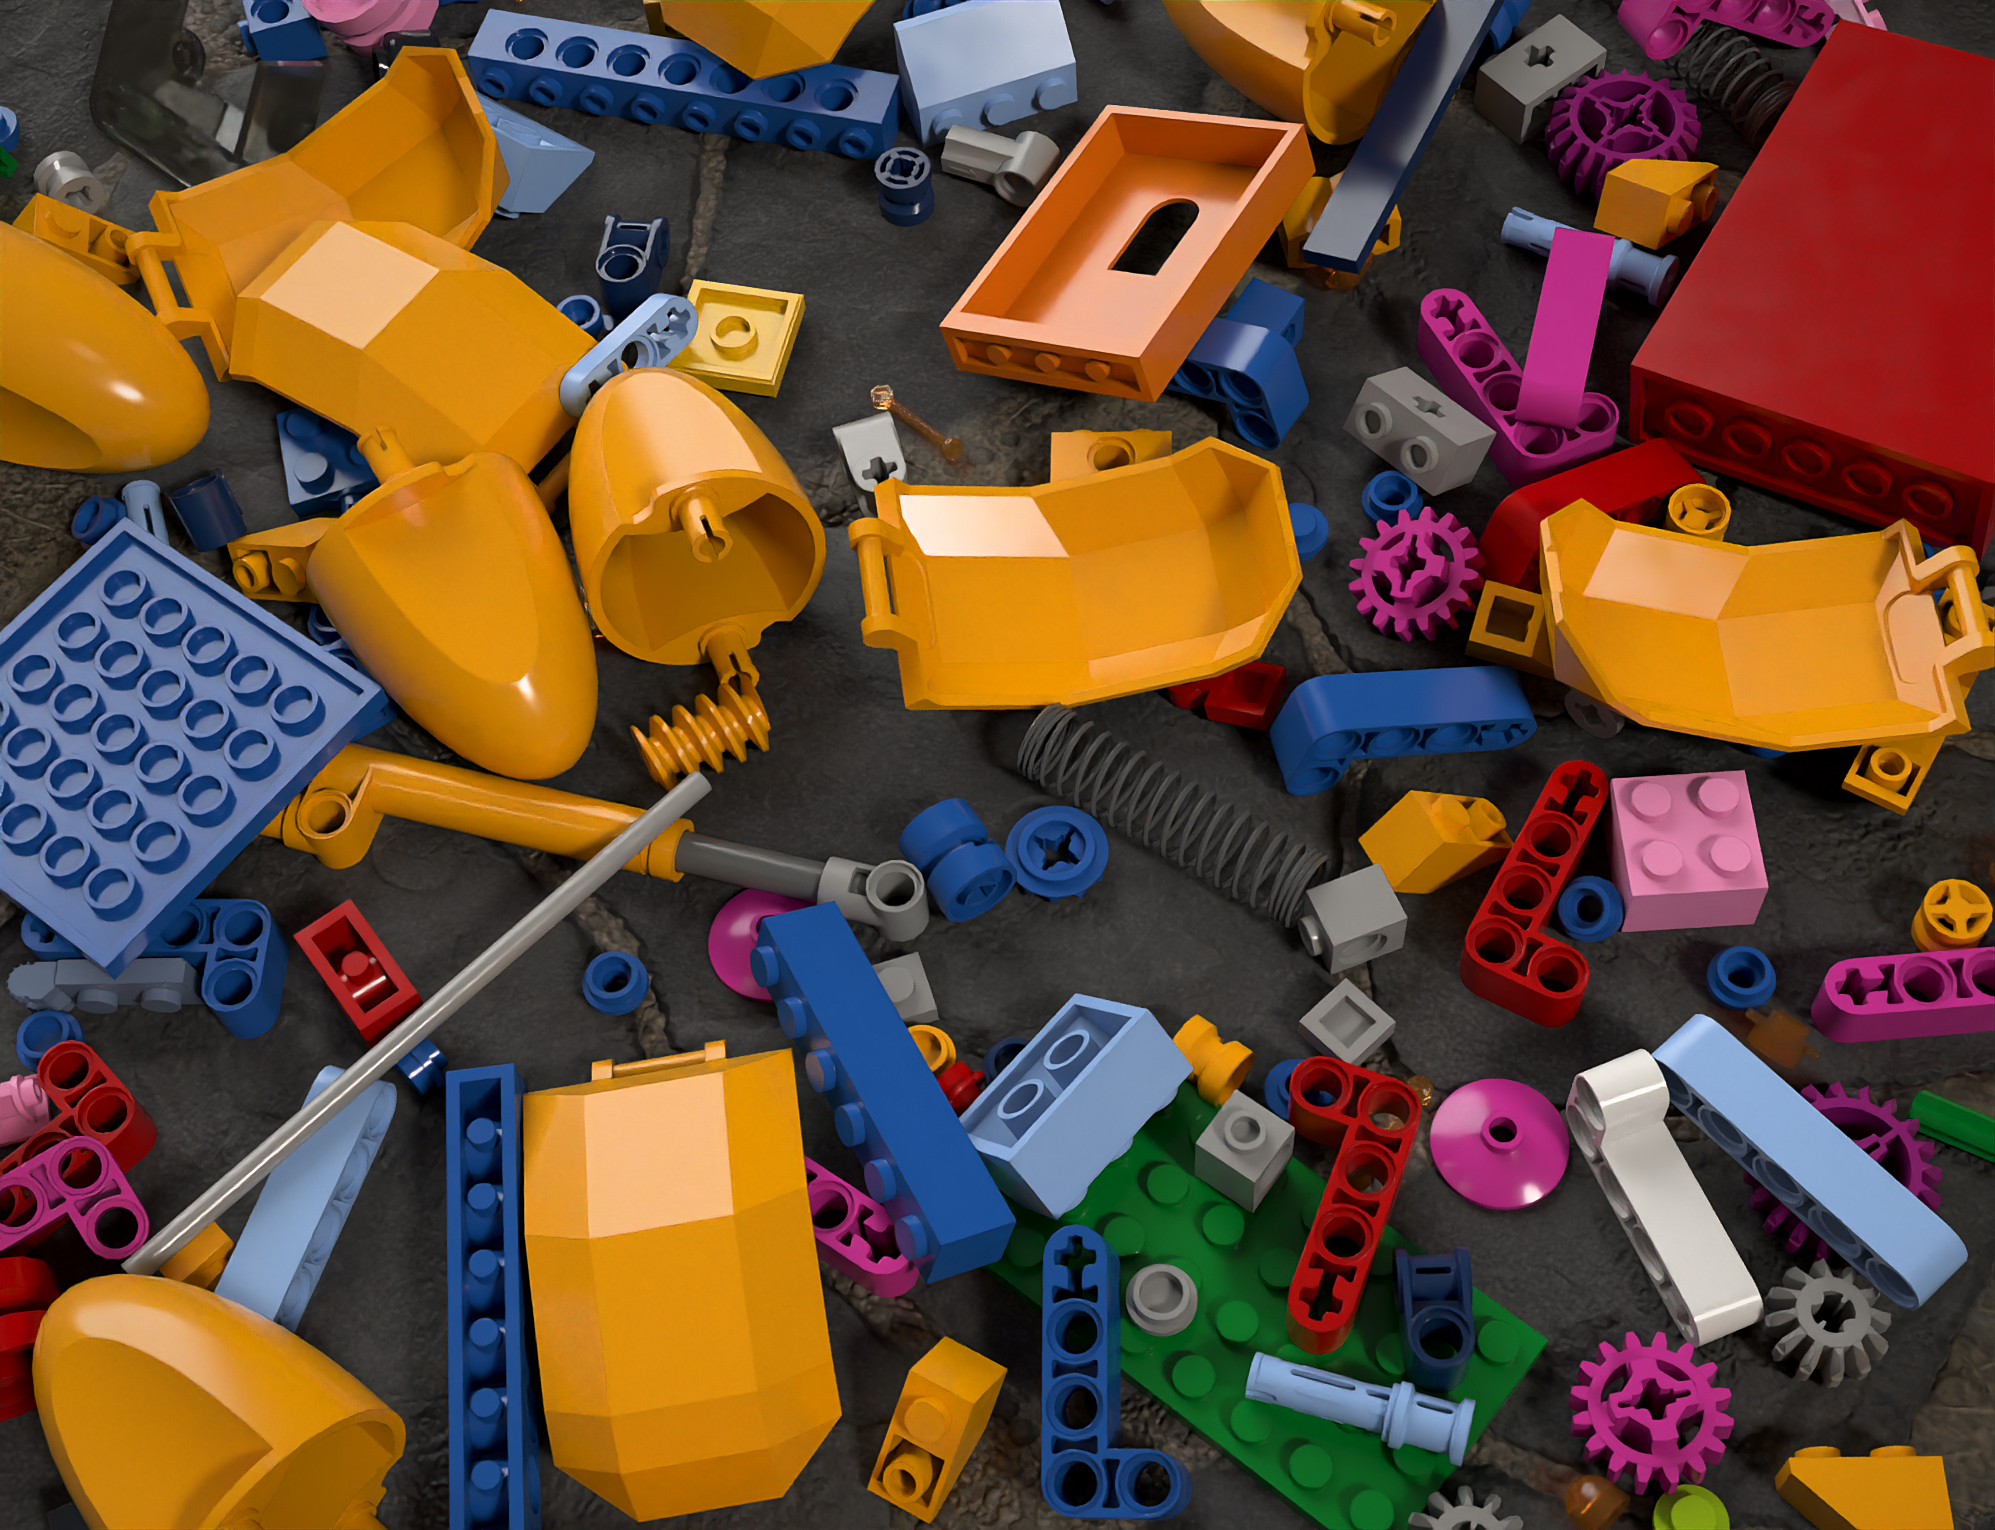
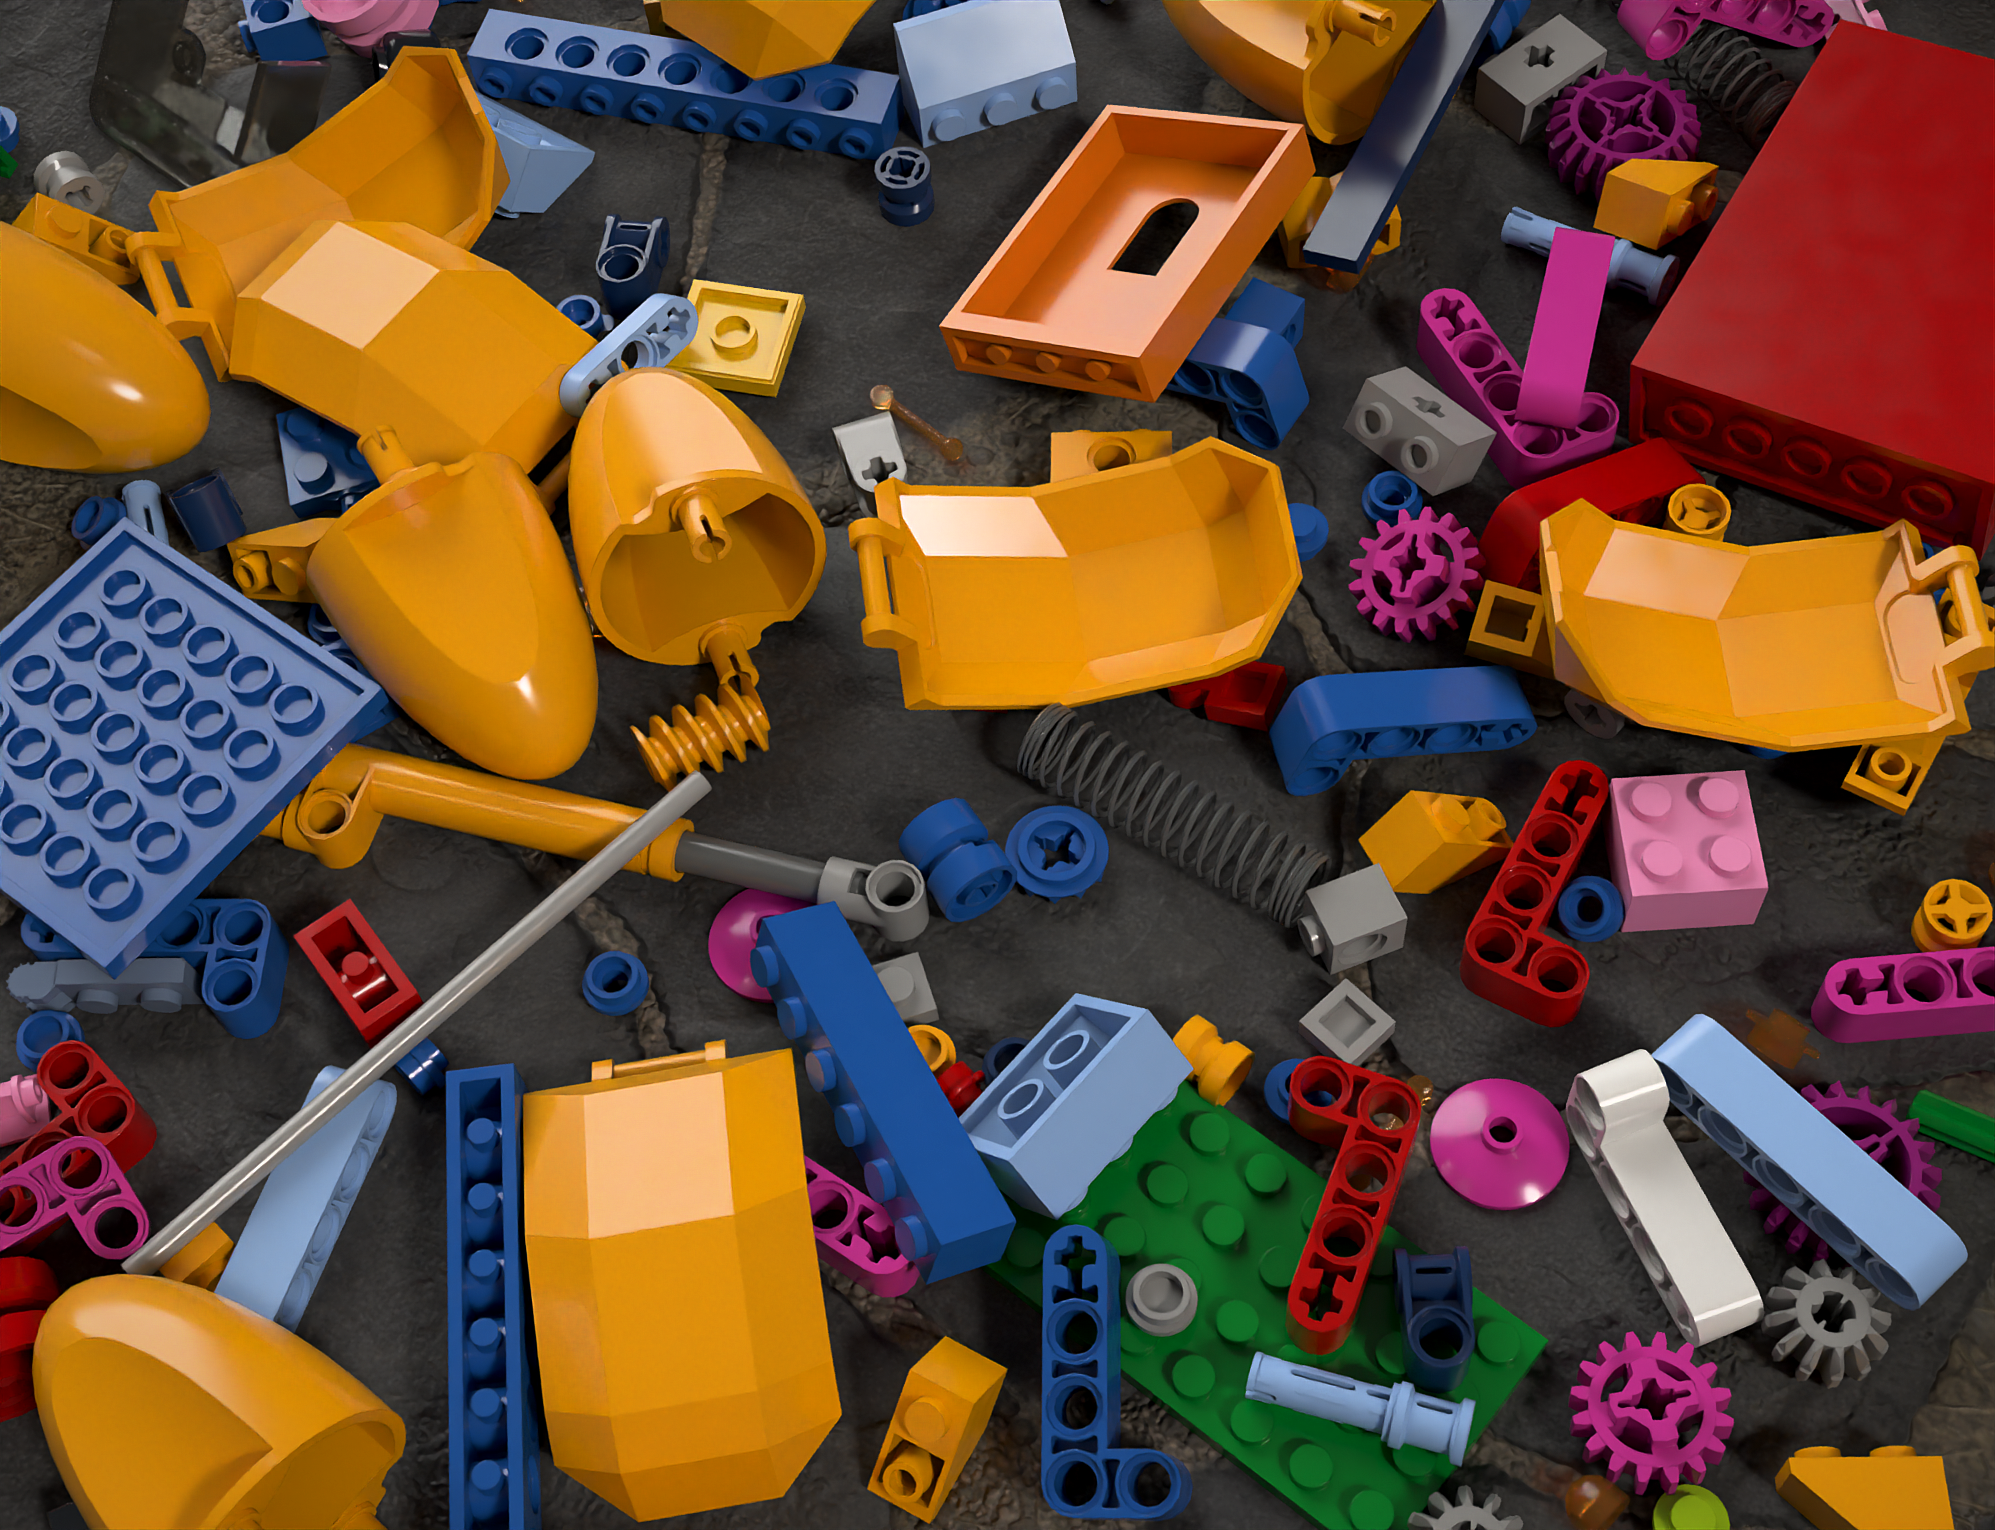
(1014, 167): light grey piece -> none
(1244, 1151): light grey brick -> none
(1743, 962): blue plate -> none

